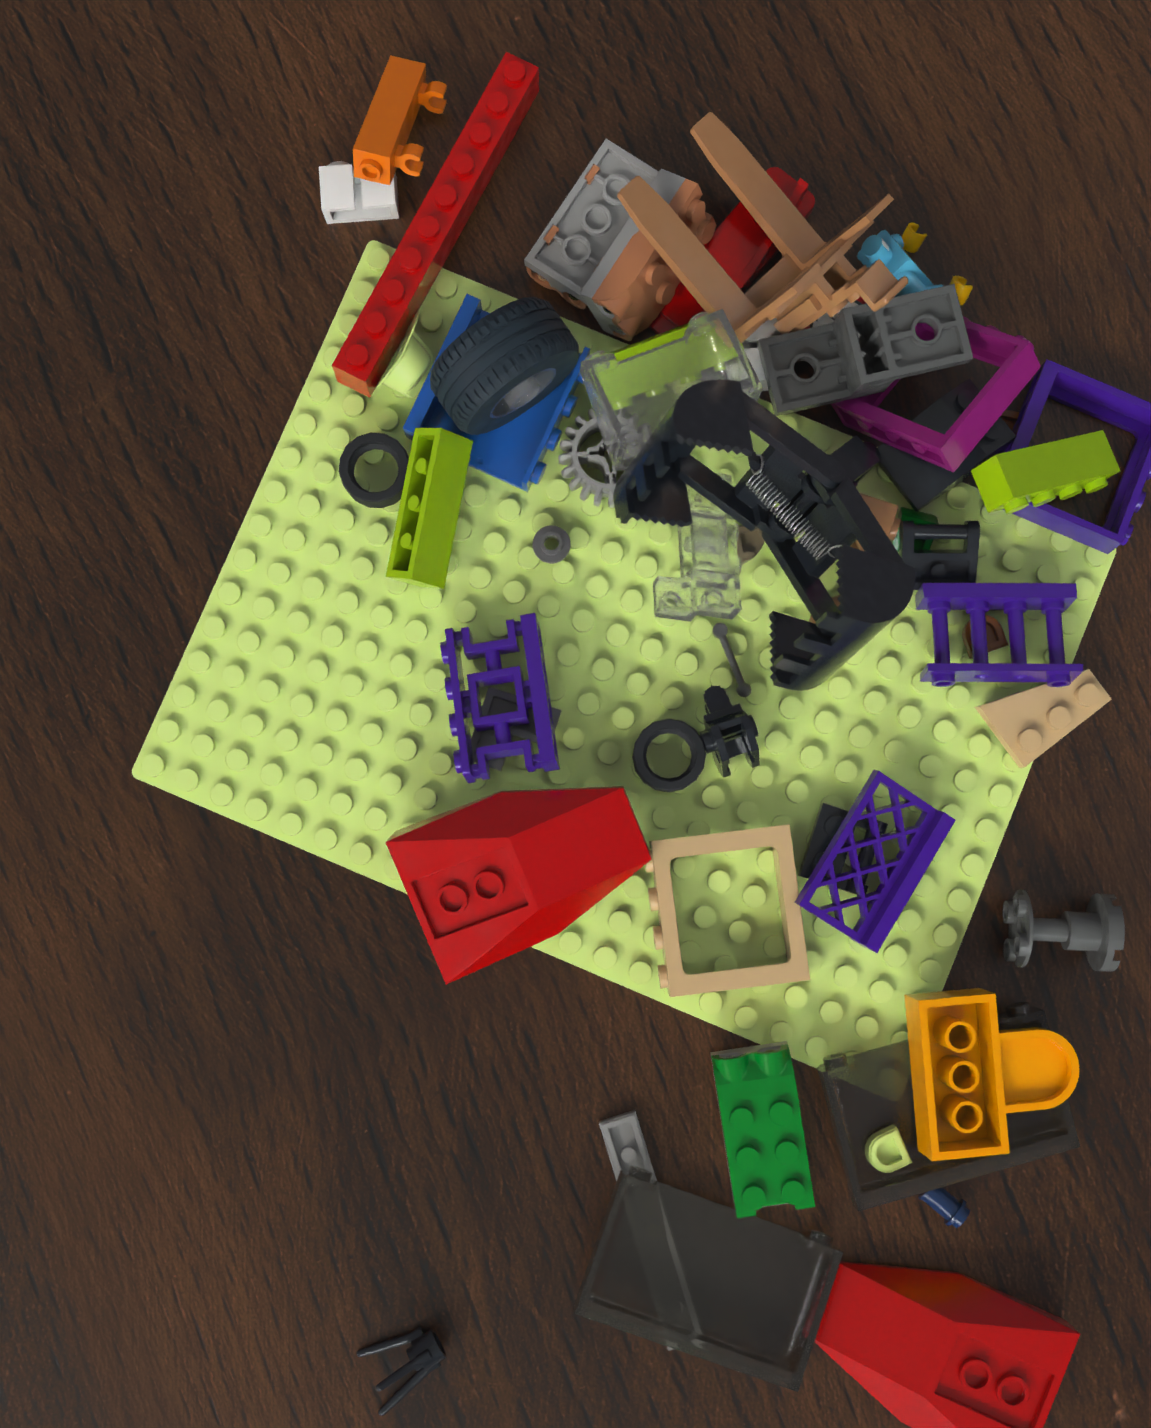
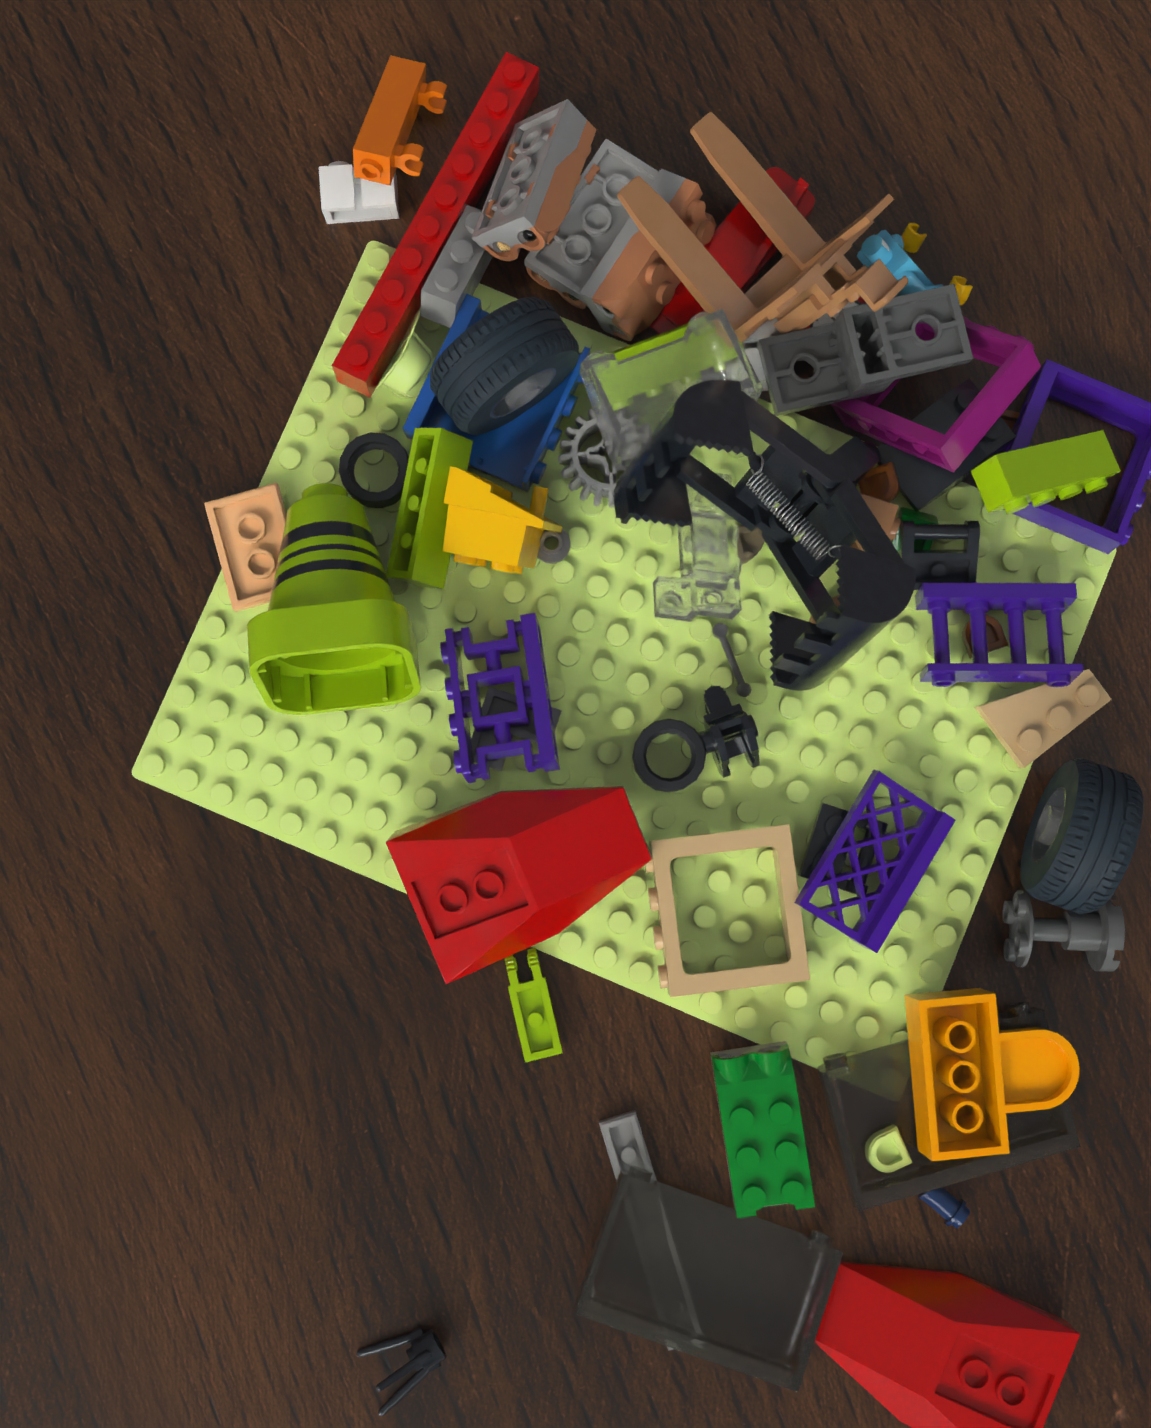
(248, 542): none -> light nougat tile
(331, 616): none -> lime cone
(455, 272): none -> light grey brick
(491, 525): none -> yellow piece
(533, 1010): none -> lime hinge
(534, 181): none -> light grey piece
(881, 482): none -> dark orange tile
(1082, 836): none -> black wheel

